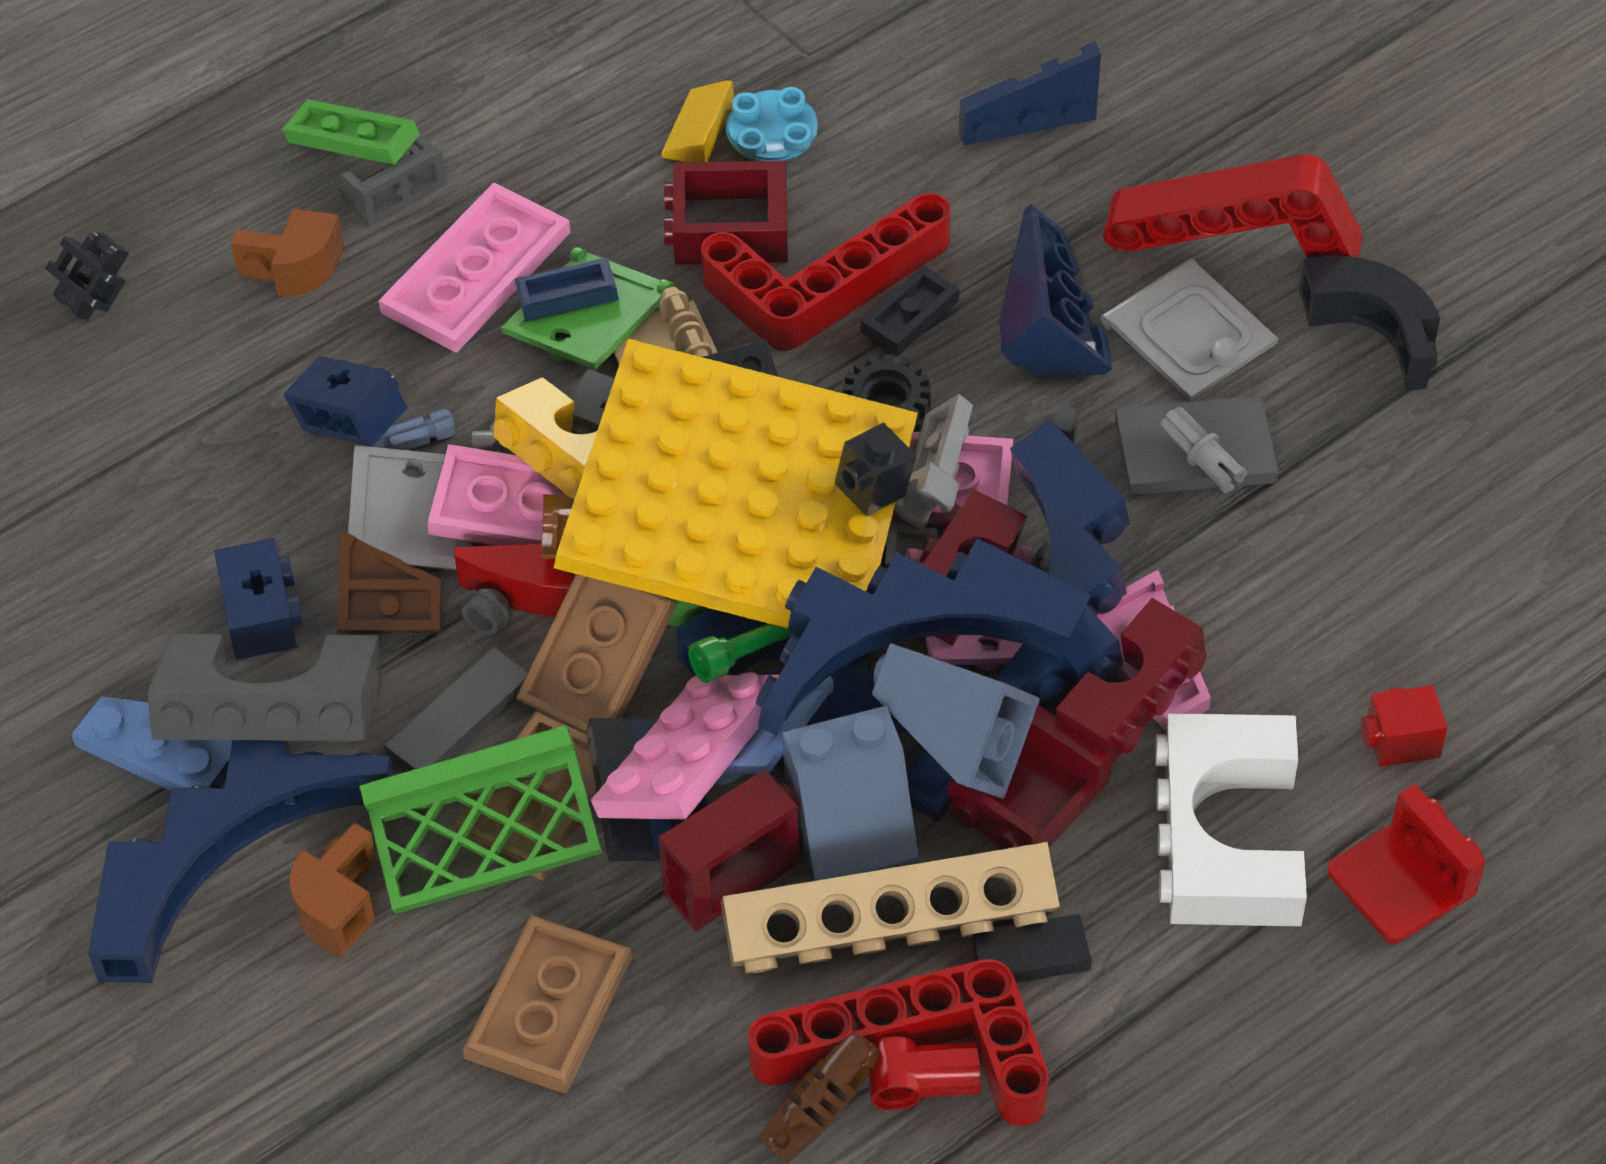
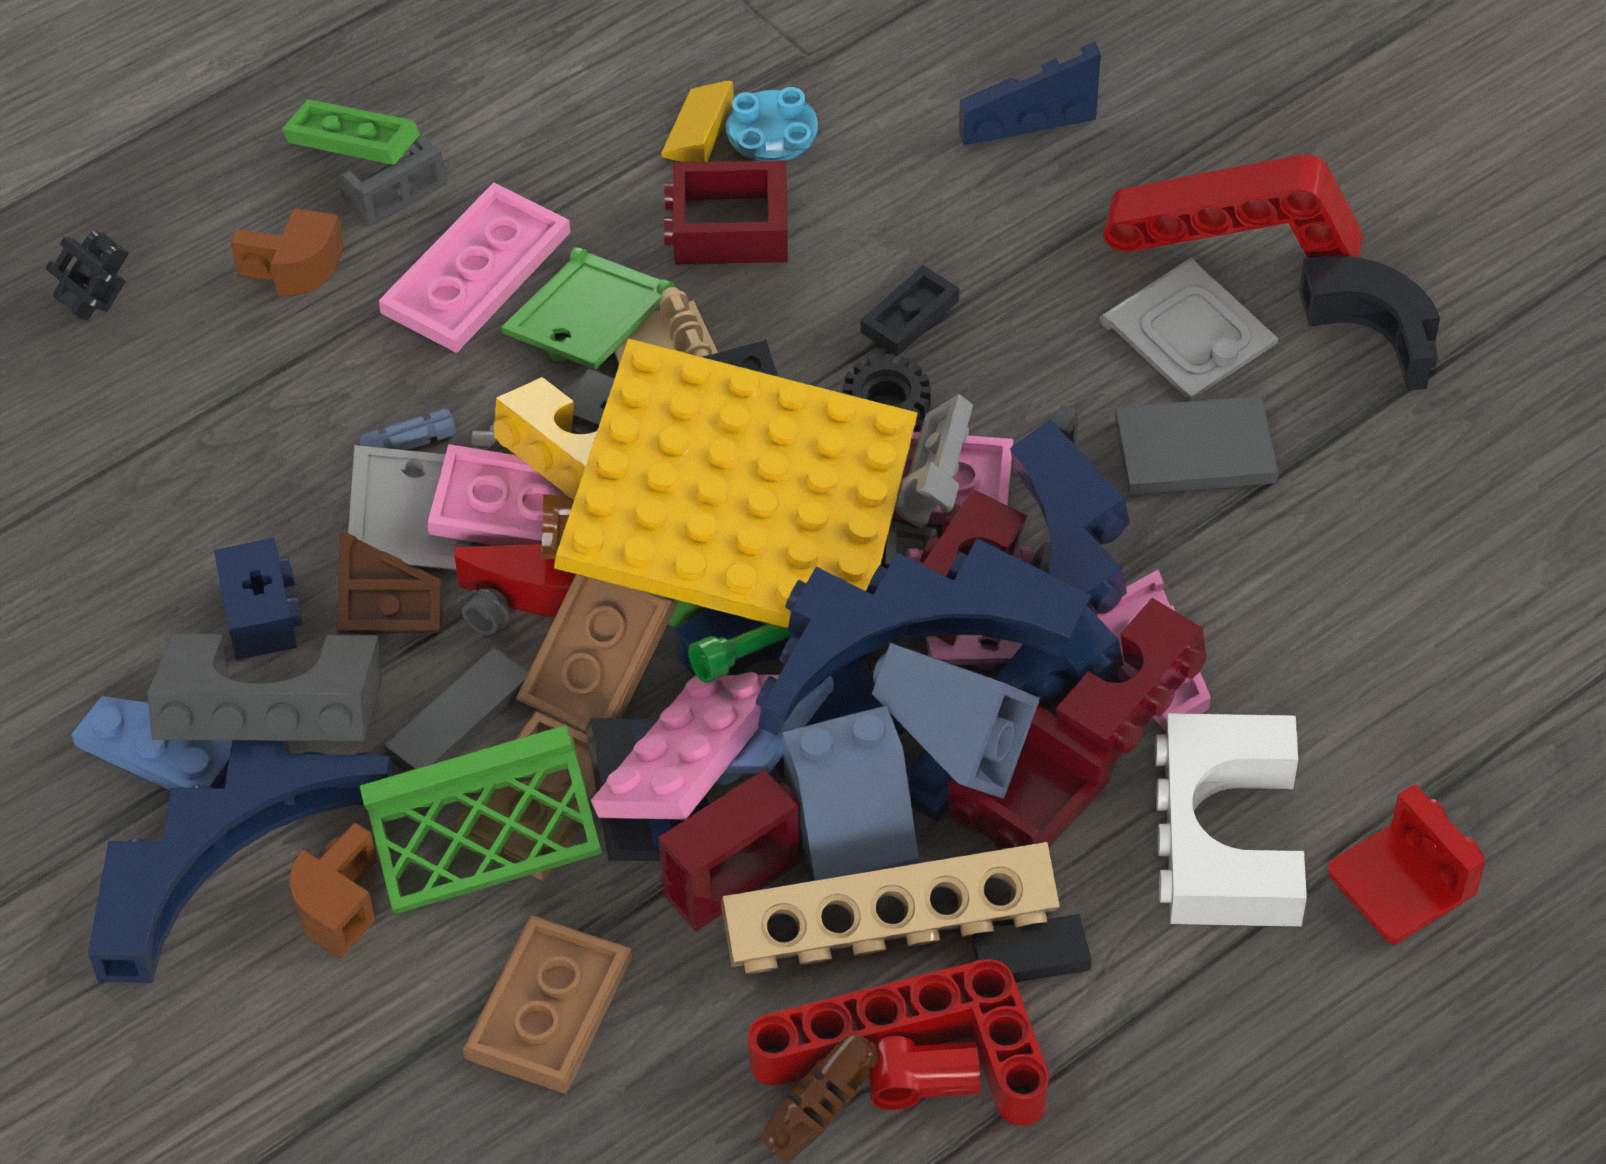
(346, 400): dark blue brick -> none
(566, 289): dark blue tile -> none
(832, 286): red beam -> none
(875, 469): black brick -> none
(1045, 308): dark blue wedge -> none
(1202, 449): light grey axle -> none
(1404, 725): red brick -> none

